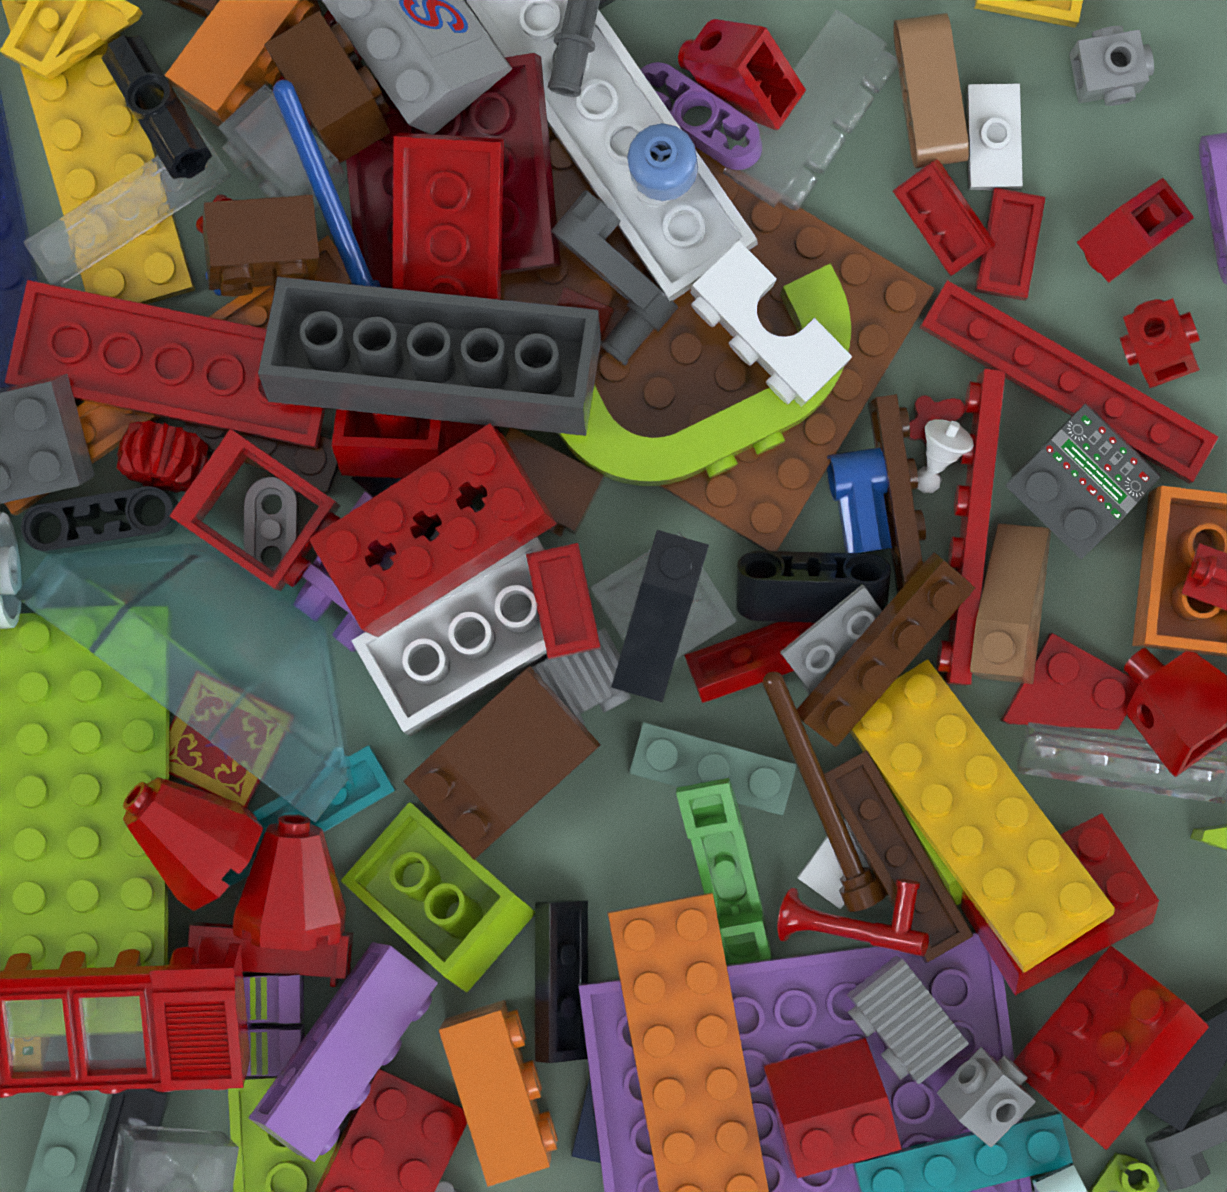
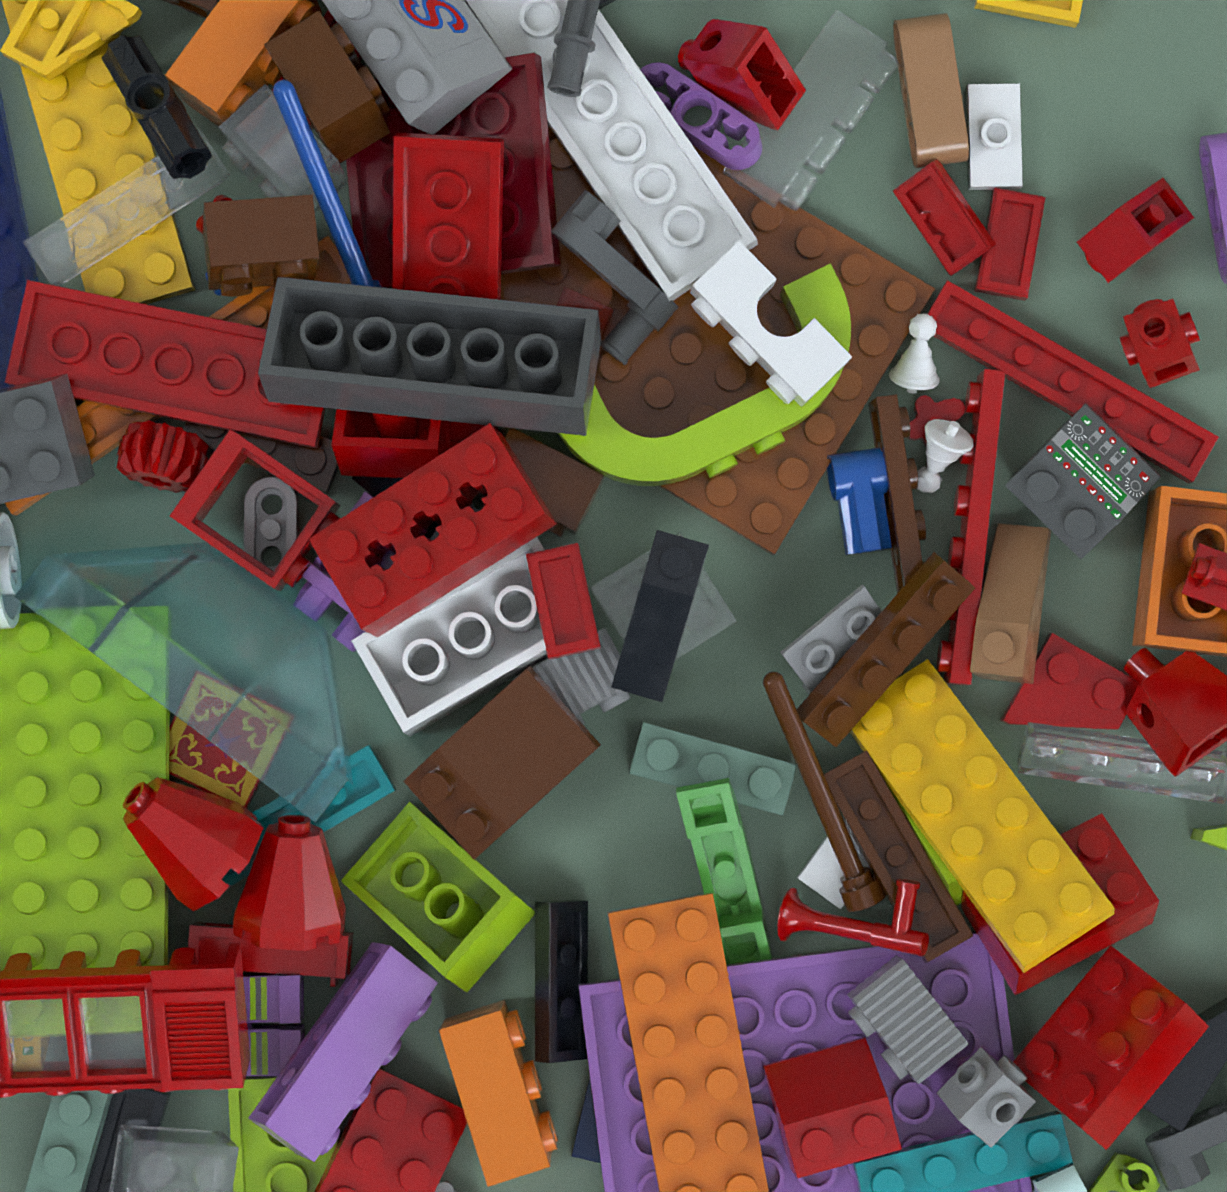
(88, 509): black beam -> none
(661, 178): medium blue head -> none
(742, 659): red plate -> none
(805, 584): black beam -> none
(916, 366): none -> white piece
(1111, 66): light grey brick -> none

